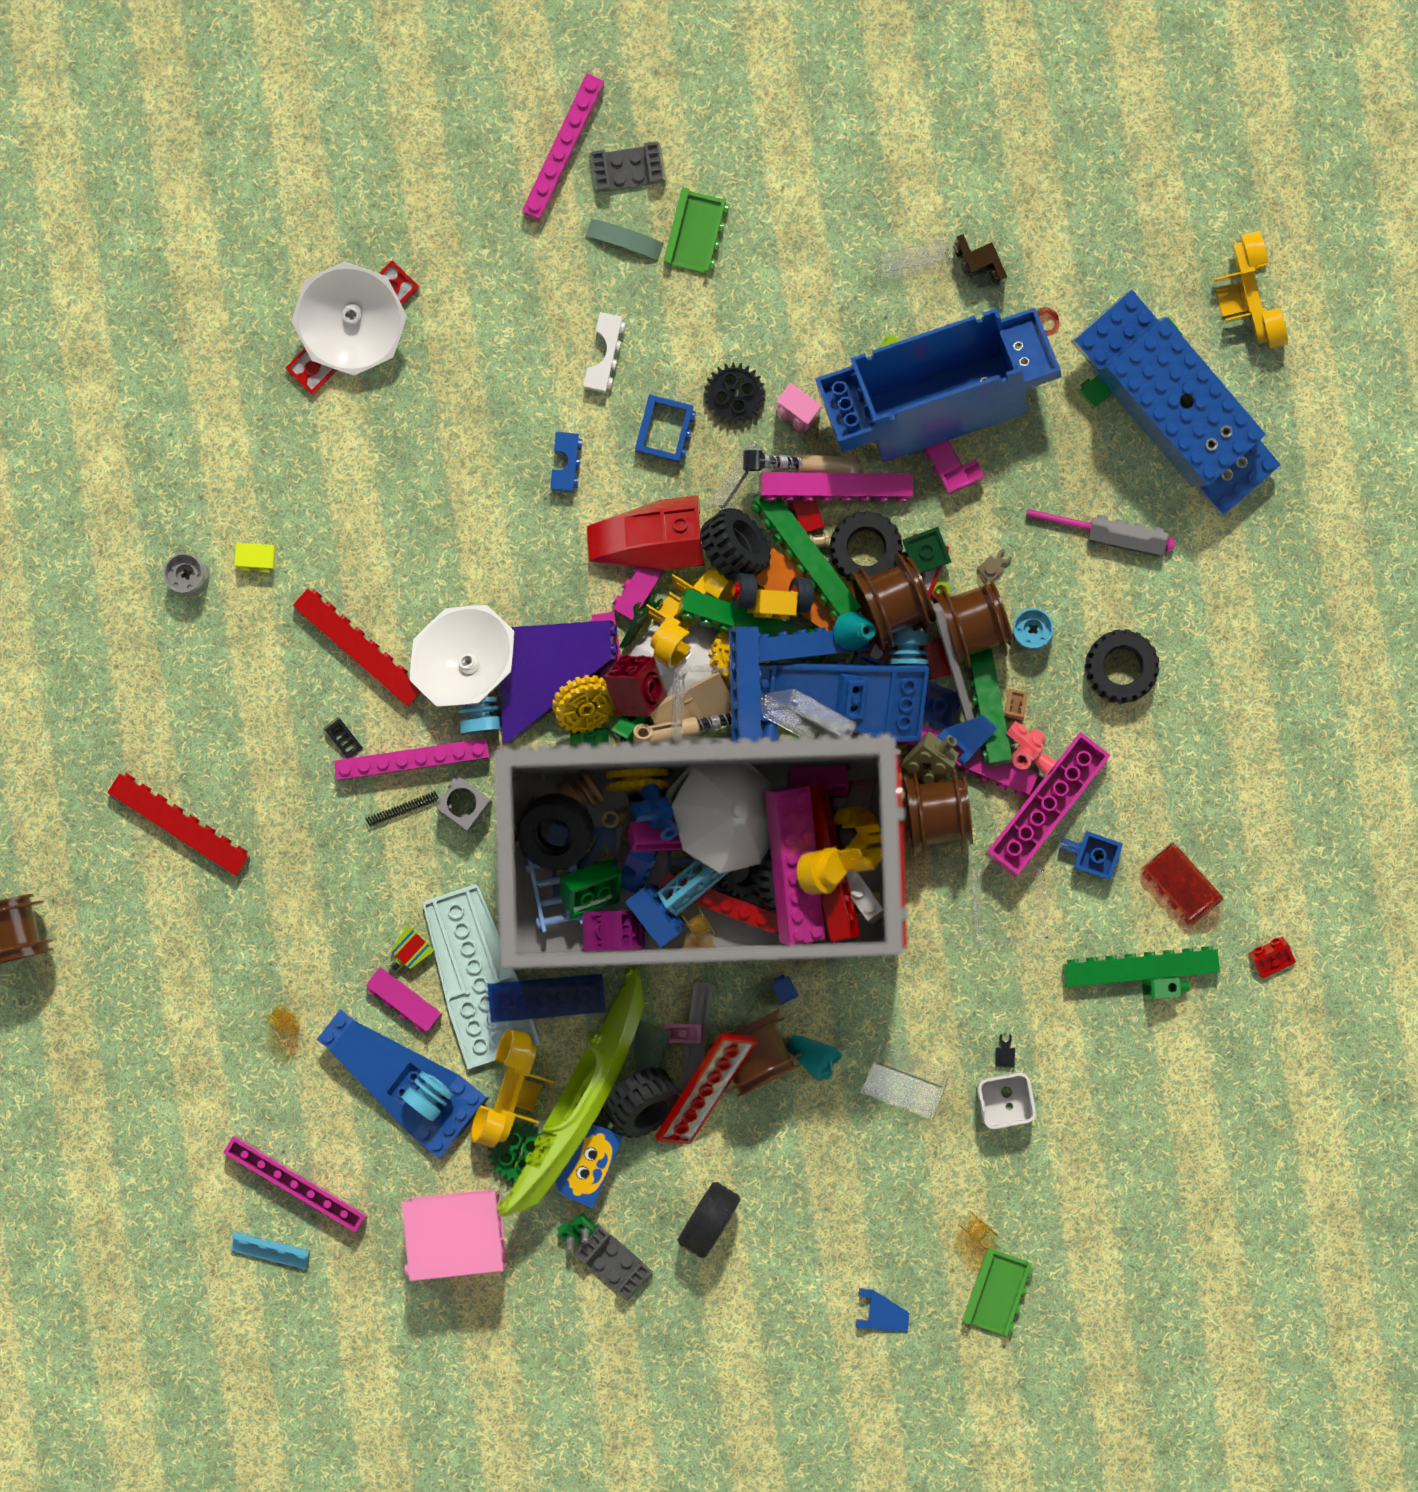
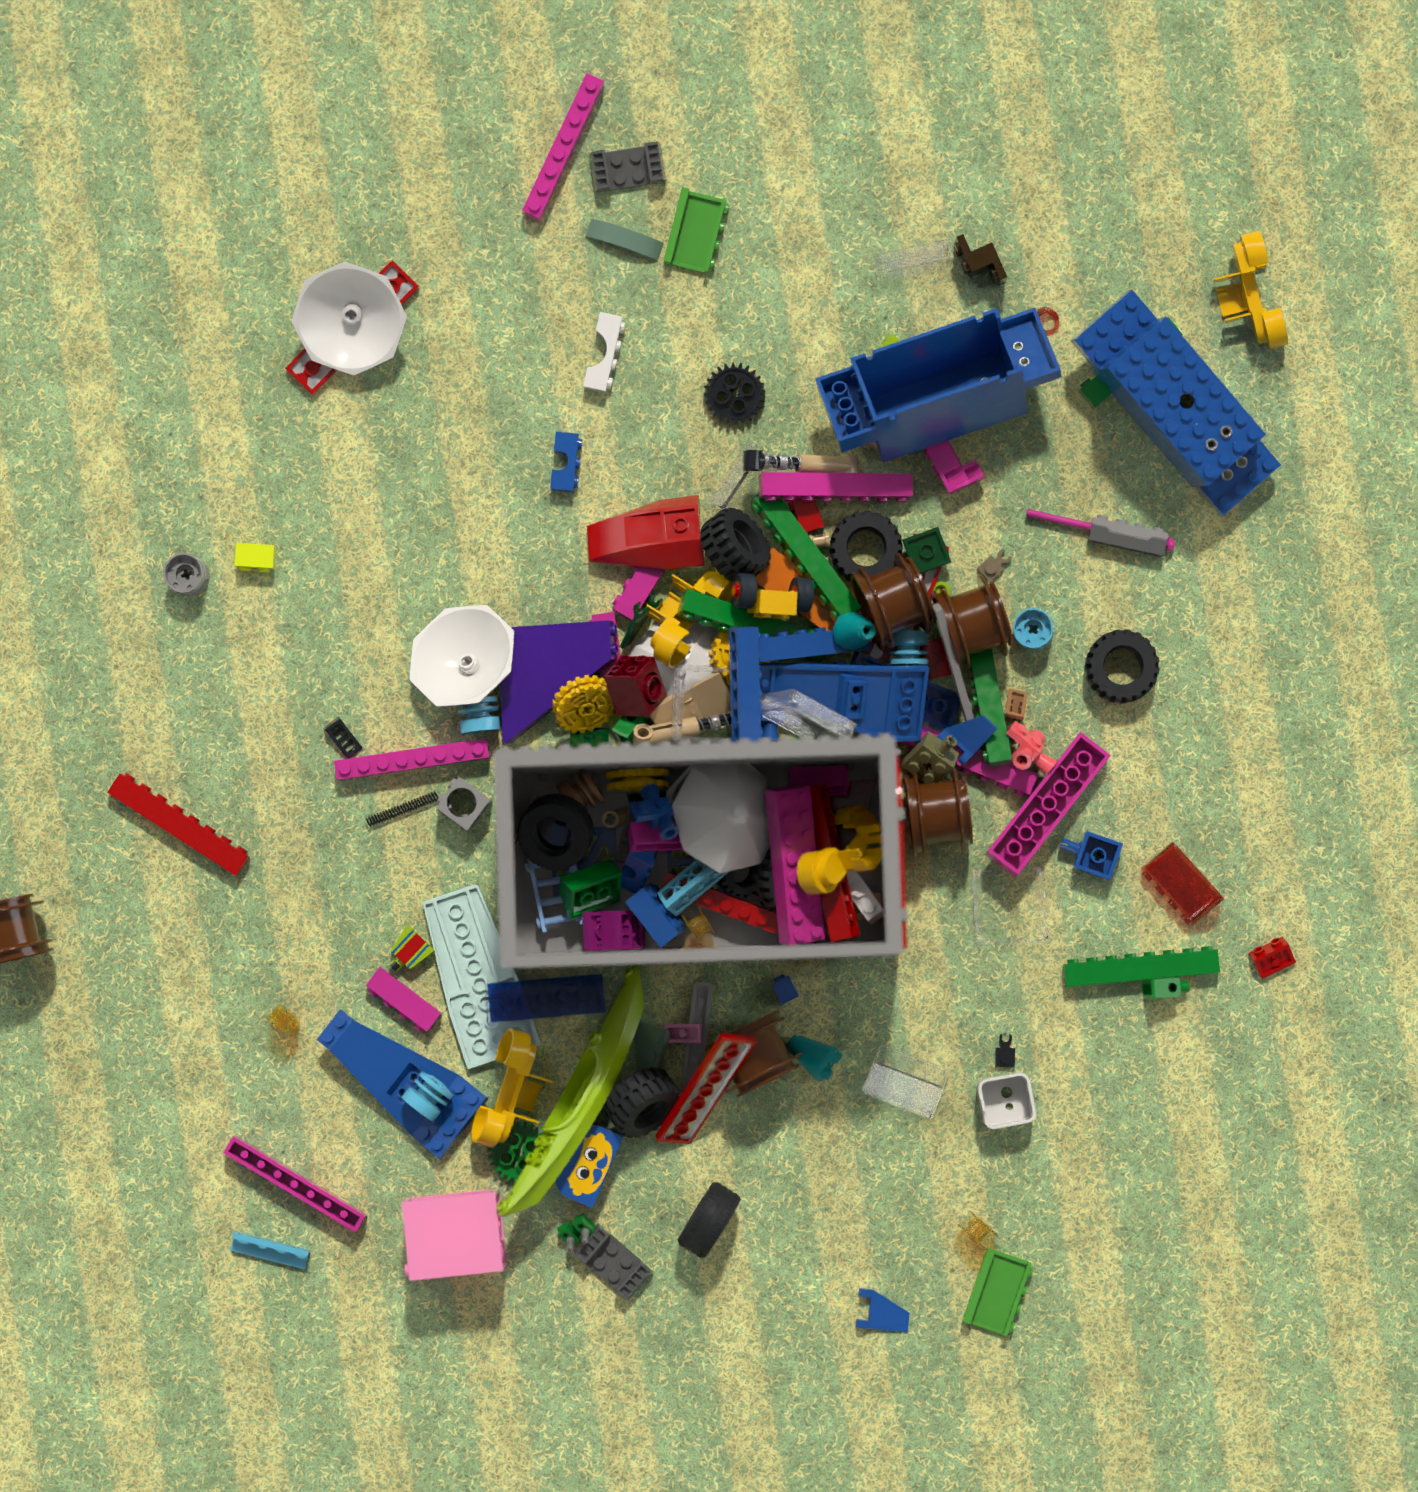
(356, 646): red brick -> none
(684, 435): blue window -> none
(797, 408): bright pink brick -> none

